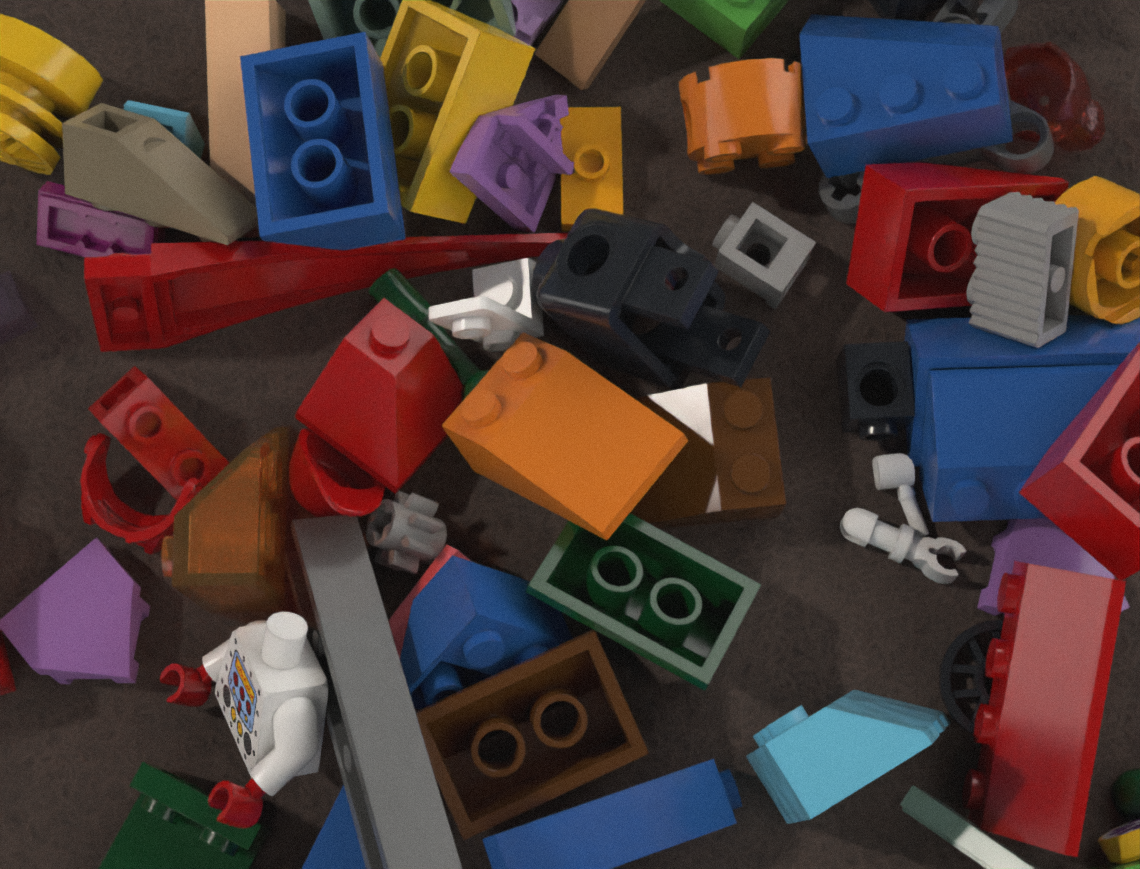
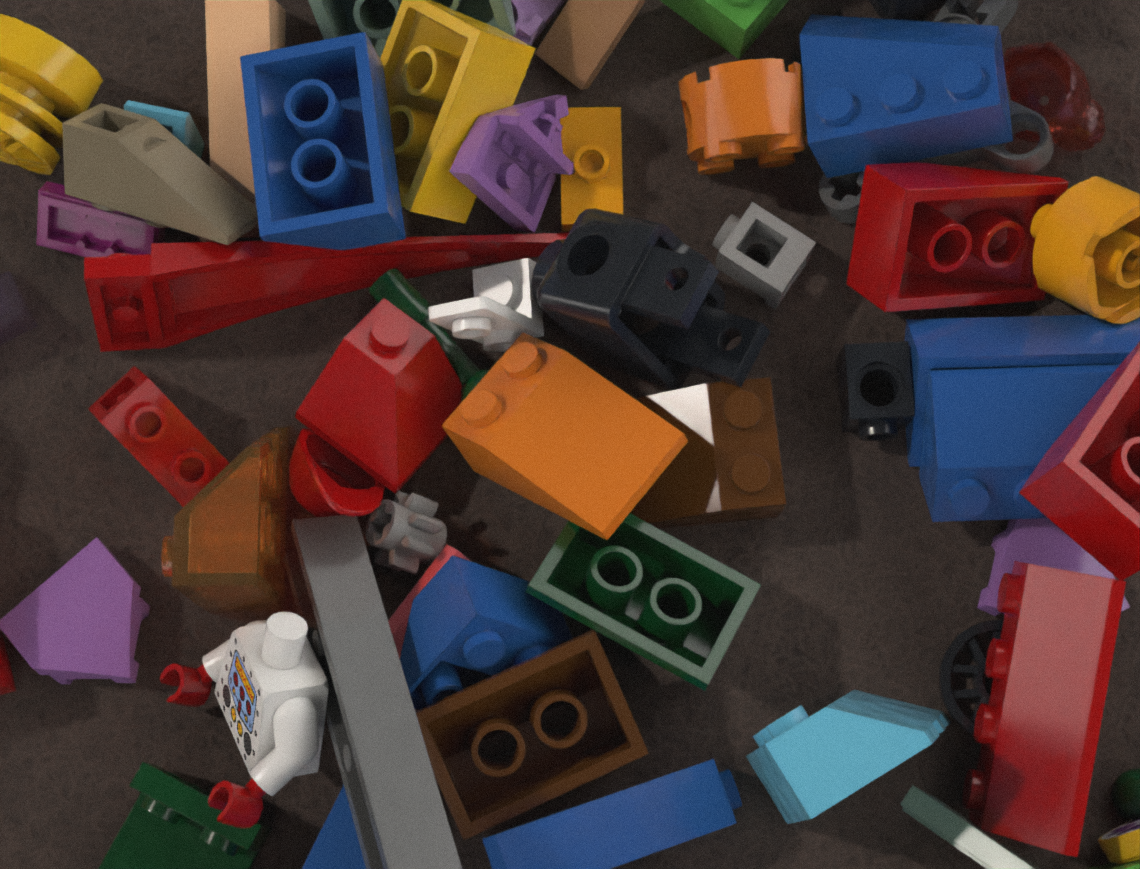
(105, 509): red helmet -> none
(863, 527): white piece -> none
(899, 472): white hand -> none
(1022, 268): light grey brick -> none

